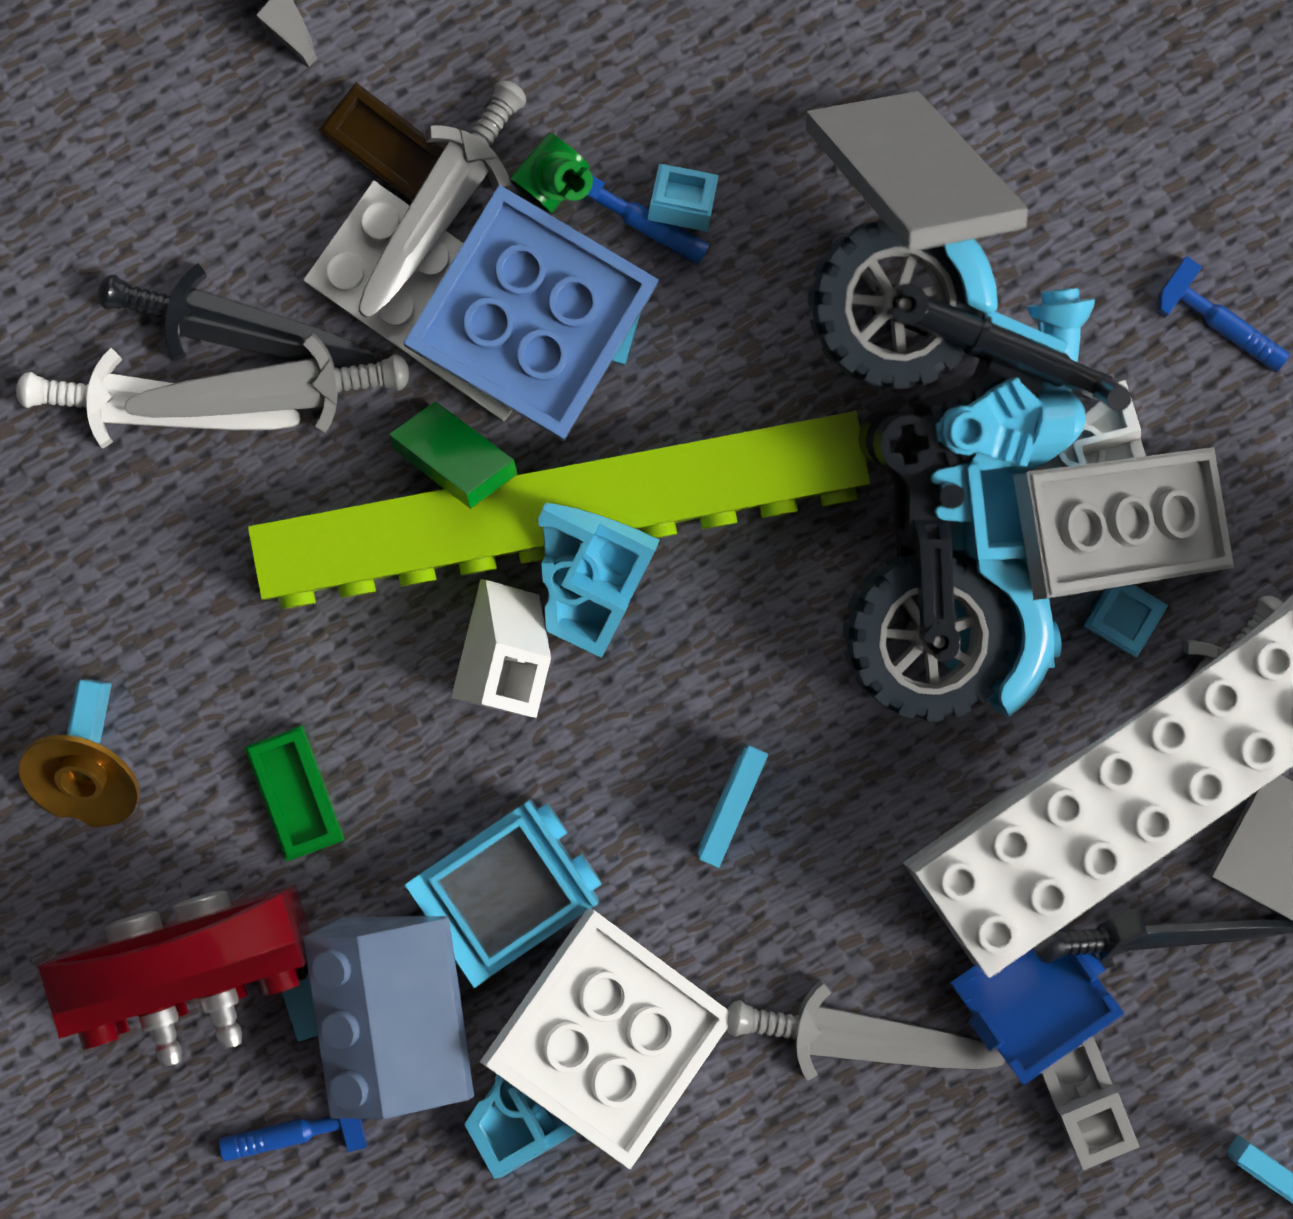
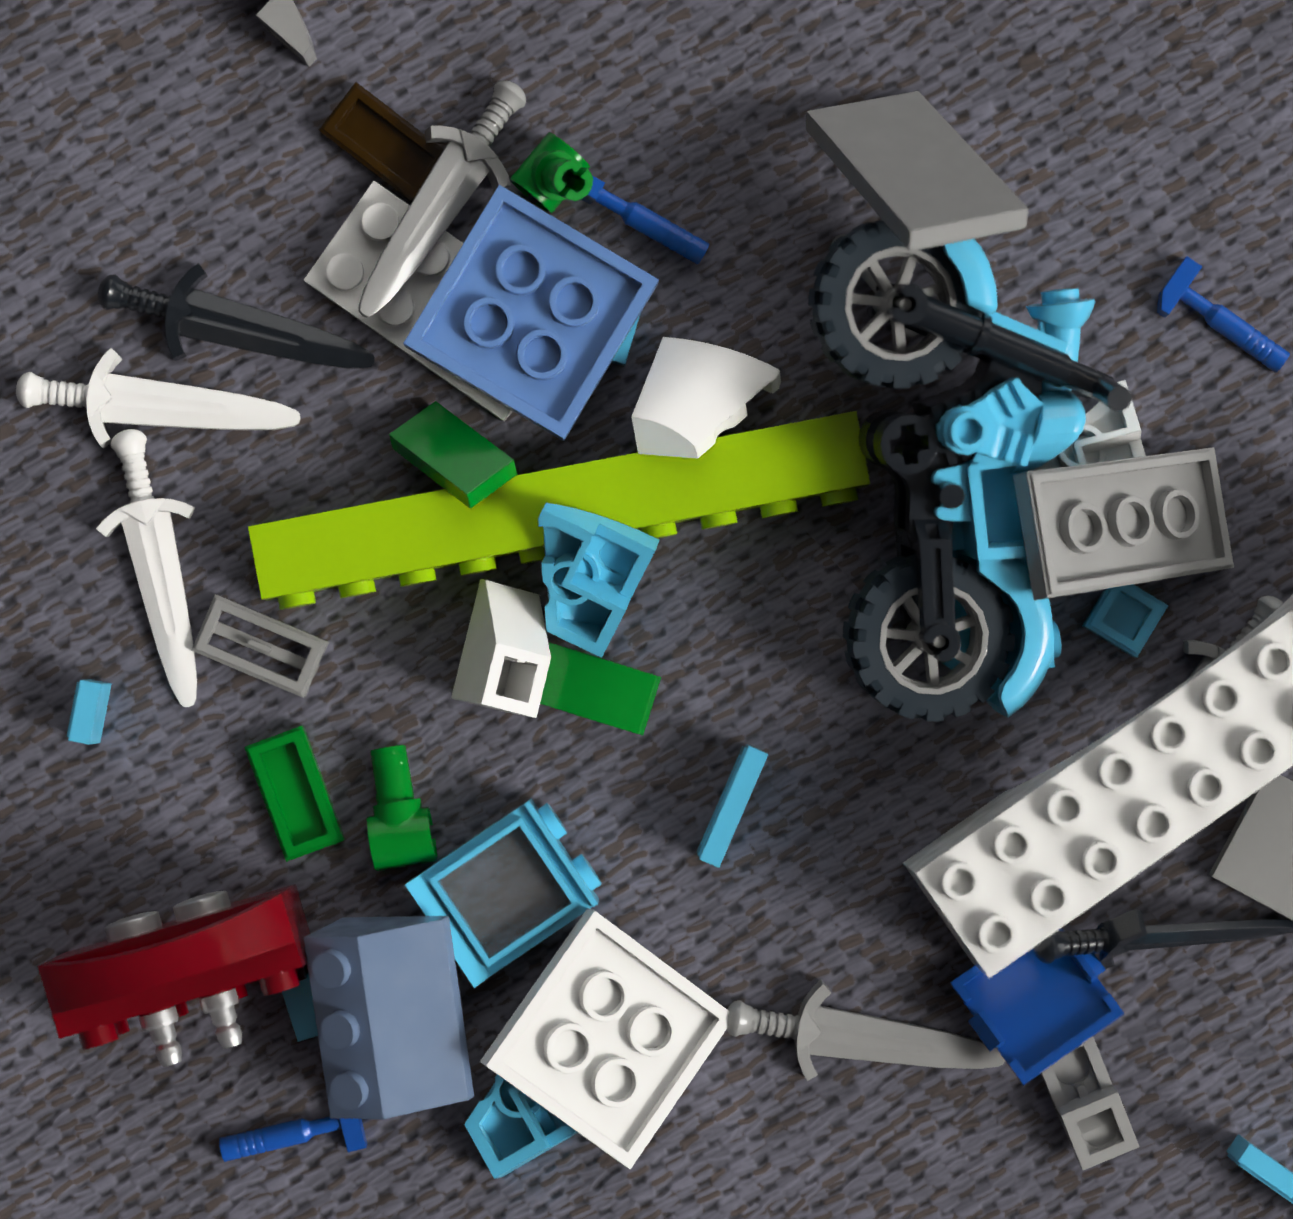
(79, 780): pearl gold dish -> none
(156, 564): none -> white sword
(271, 388): light grey sword -> none
(308, 665): none -> light grey tile
(400, 825): none -> green pin
(599, 689): none -> green slope
(683, 197): medium azure tile -> none
(695, 396): none -> white slope

